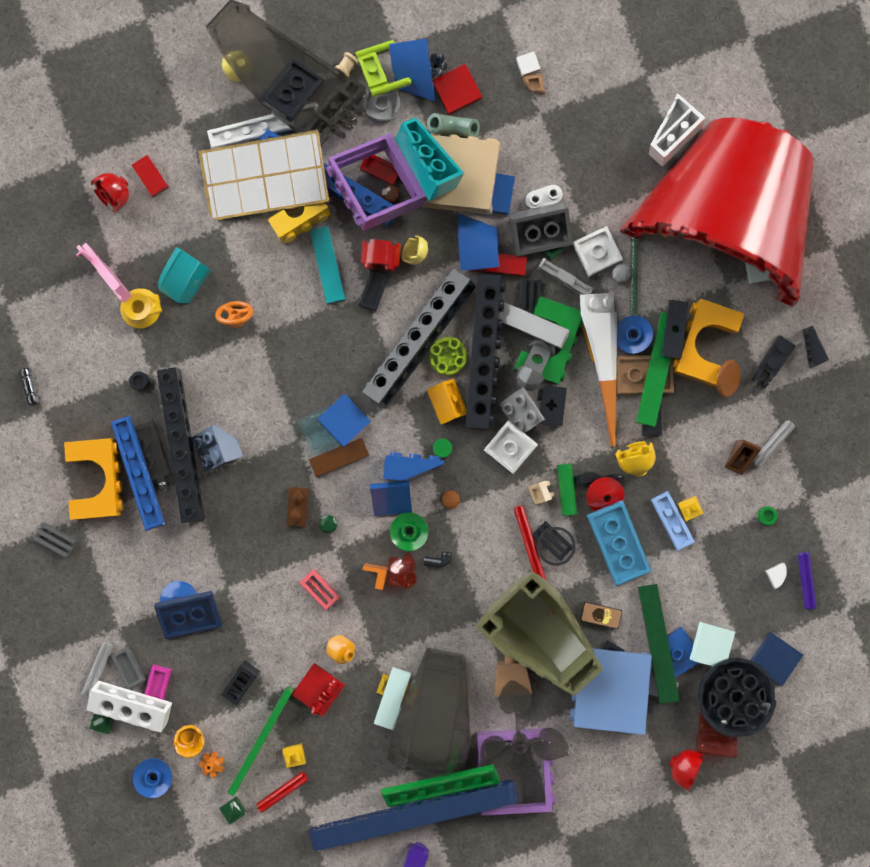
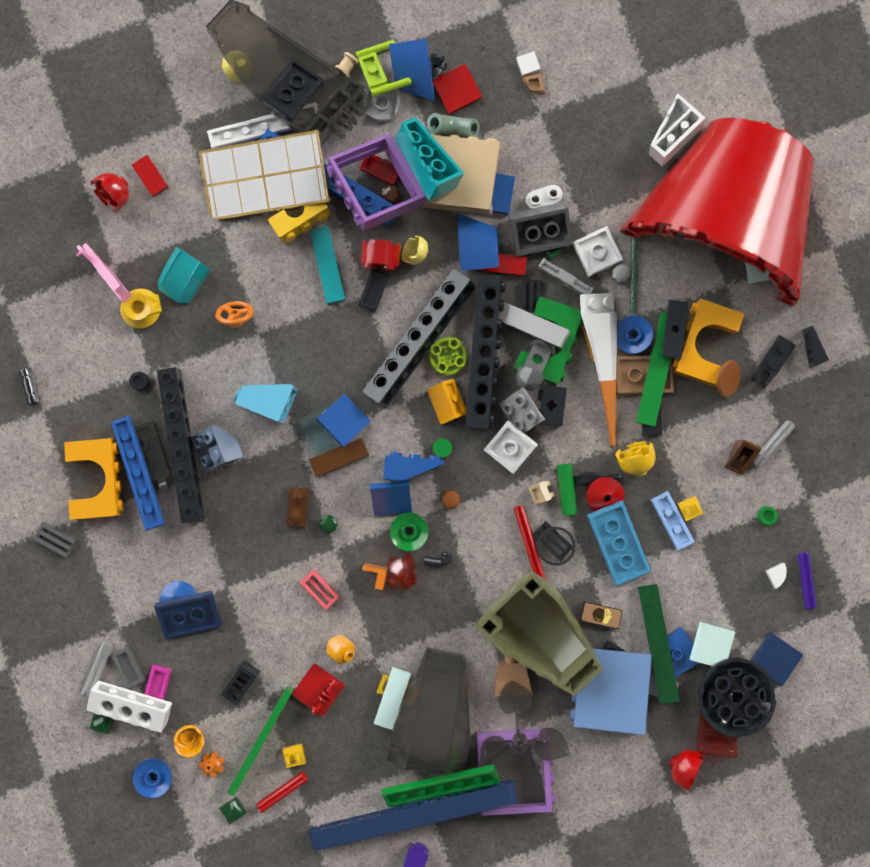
(267, 400): none -> medium azure slope

